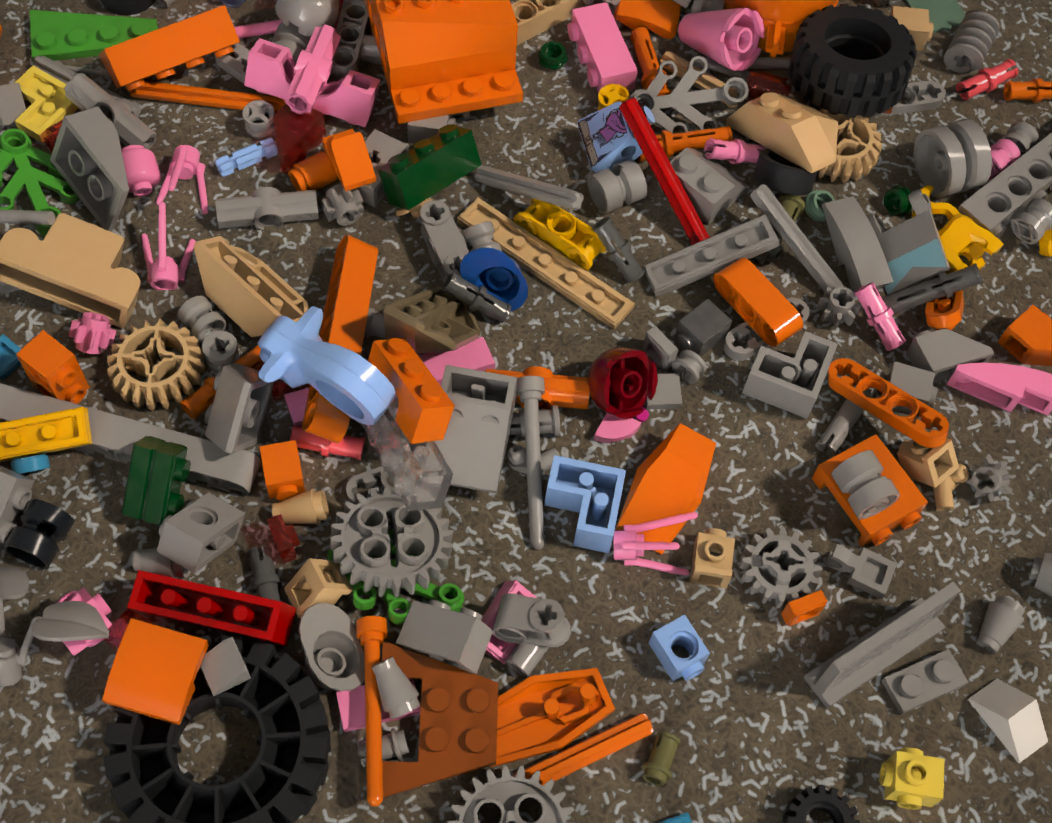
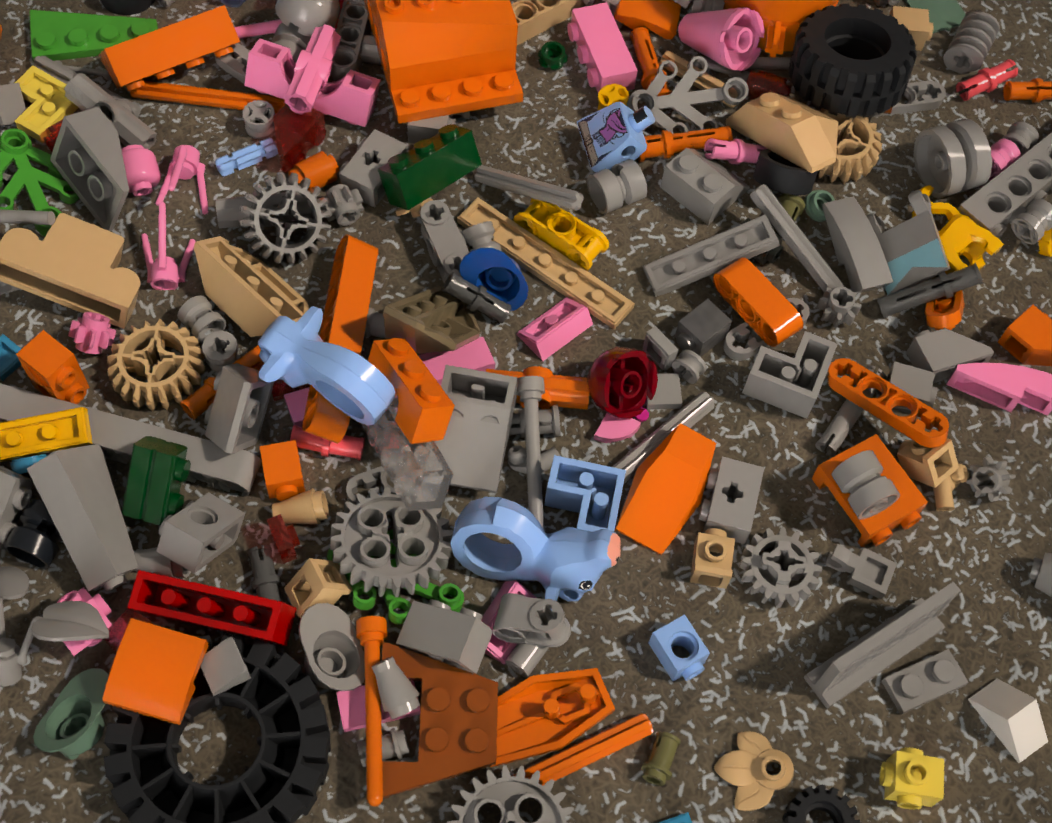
(75, 717): none -> sand green piece
(86, 514): none -> light grey slope
(288, 202): none -> light grey gear
(349, 159): orange slope -> none
(556, 328): none -> bright pink slope
(562, 561): none -> light blue animal
(606, 232): dark grey pin -> none
(630, 545): bright pink plant -> none
(663, 171): red axle -> none
(688, 416): none -> light grey axle
(738, 481): none -> light grey brick
(748, 771): none -> tan plate
(804, 608): orange tile -> none
(880, 316): bright pink pin -> none
(899, 197): dark green plate -> none
(999, 623): light grey cone -> none

